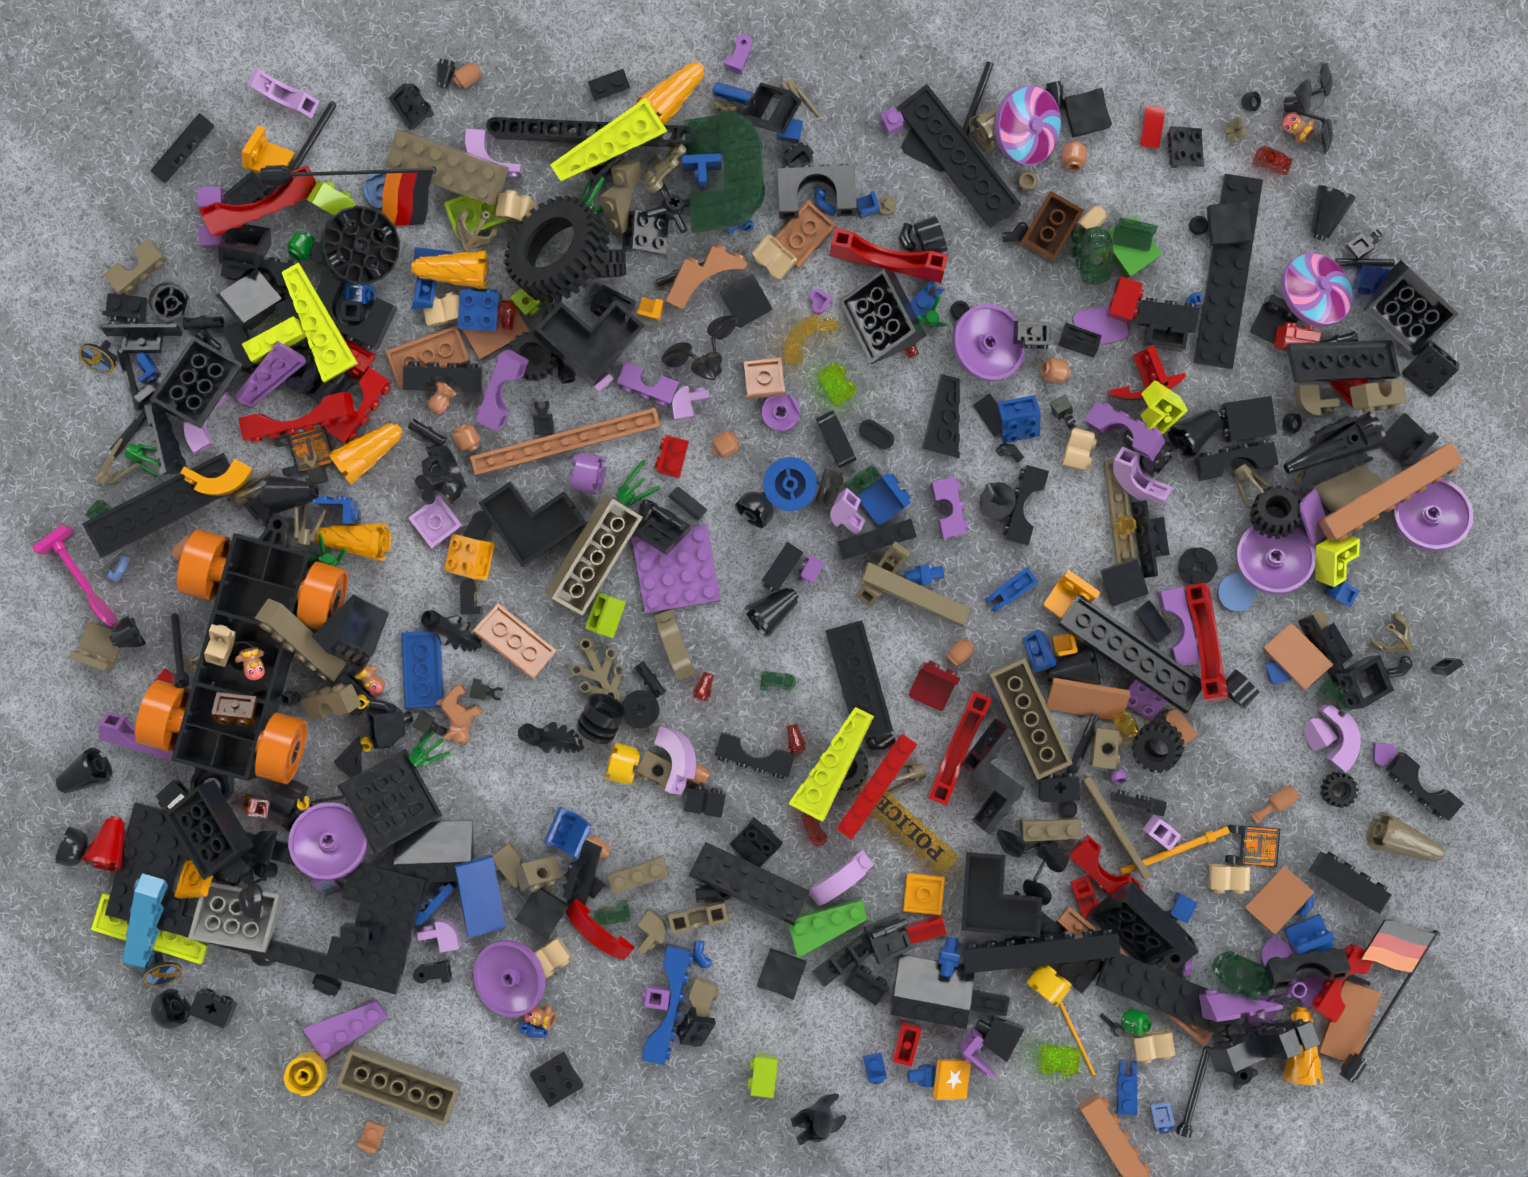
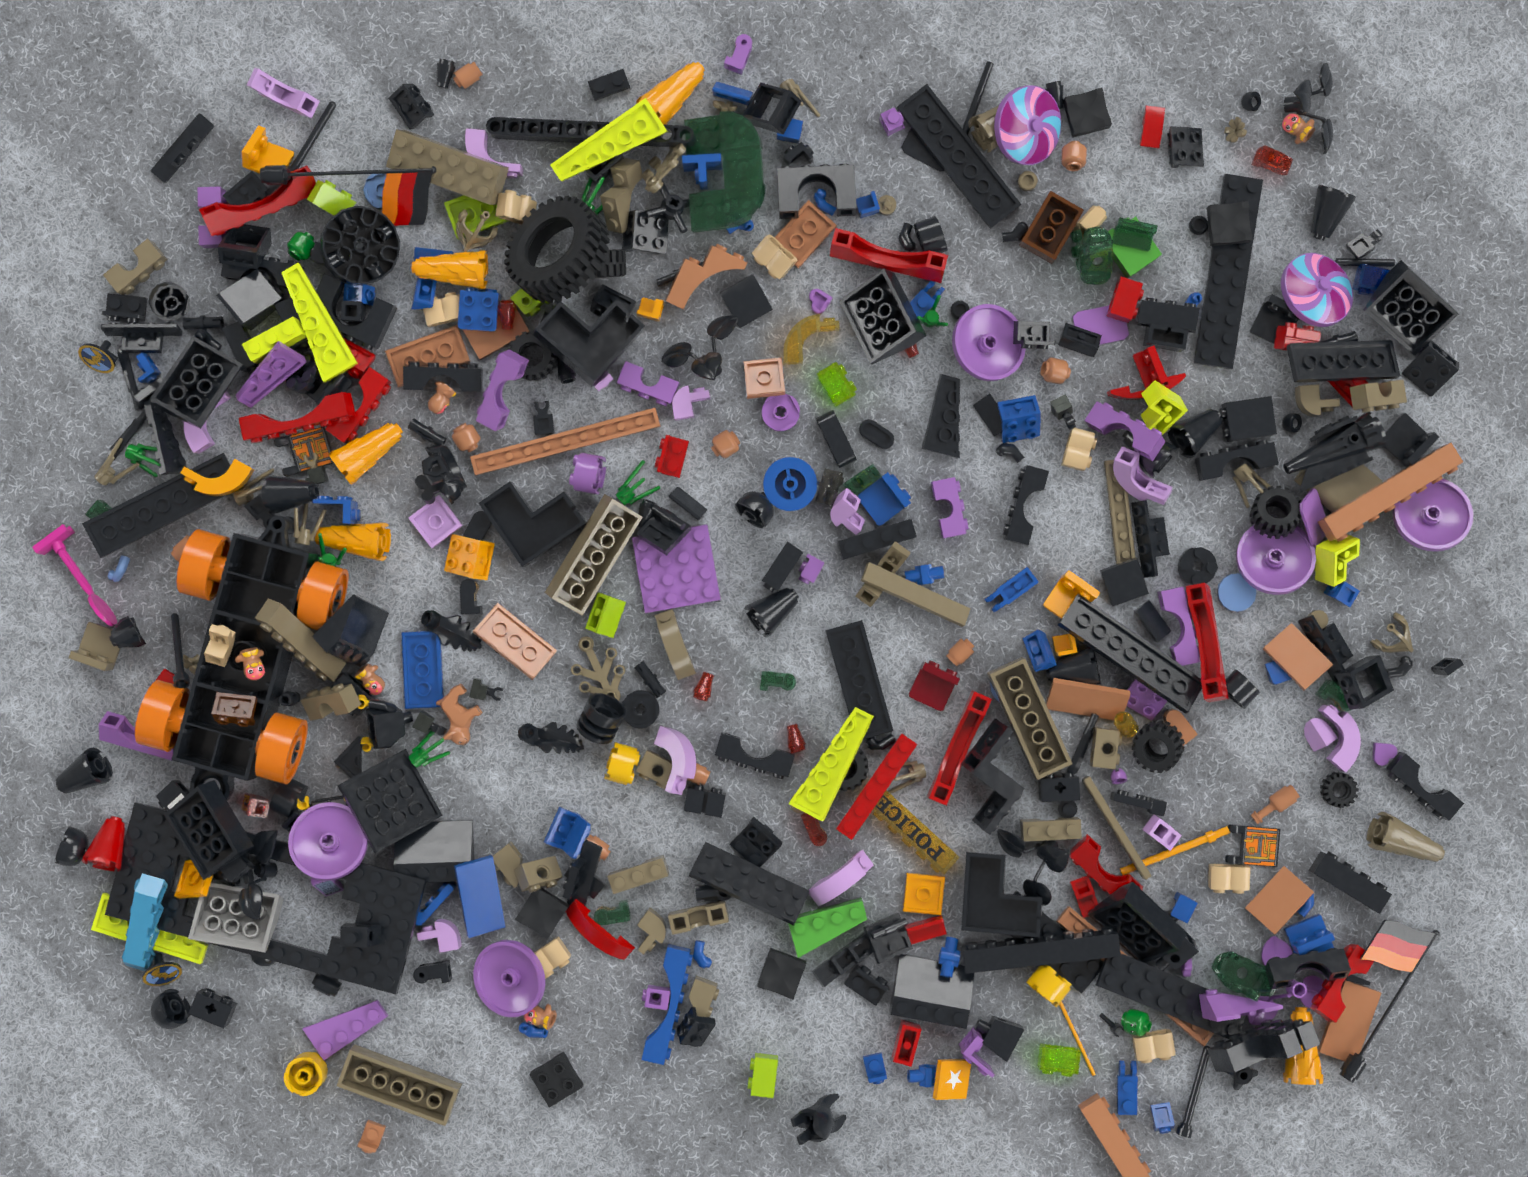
(989, 1002): black plate -> none
(997, 500): black shield -> none
(1122, 523): clear yellow wheel -> none

